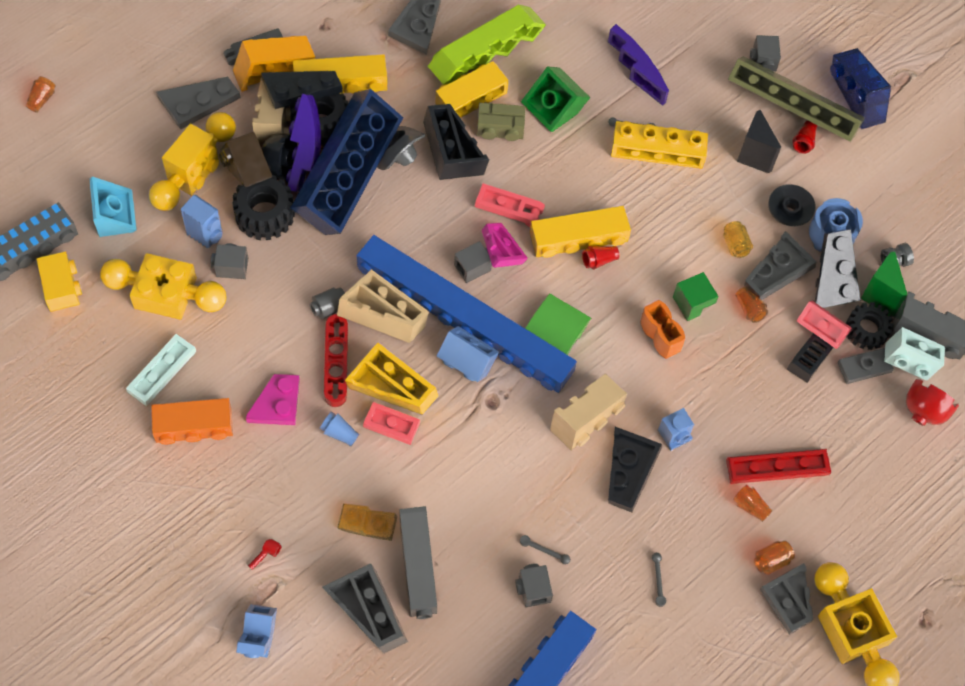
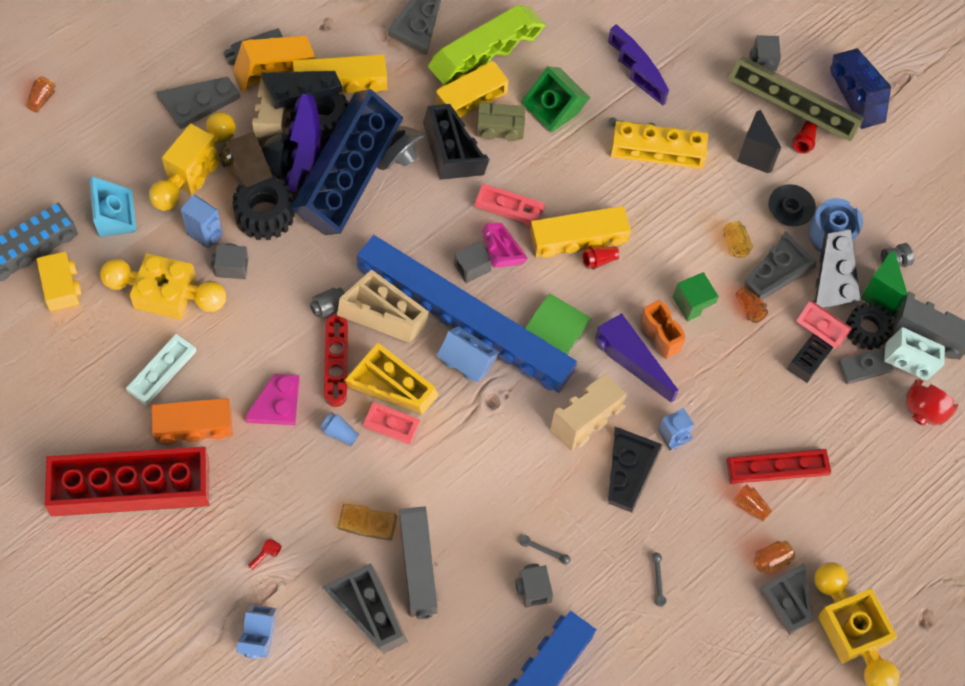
(127, 481): none -> red brick
(630, 352): none -> dark purple slope

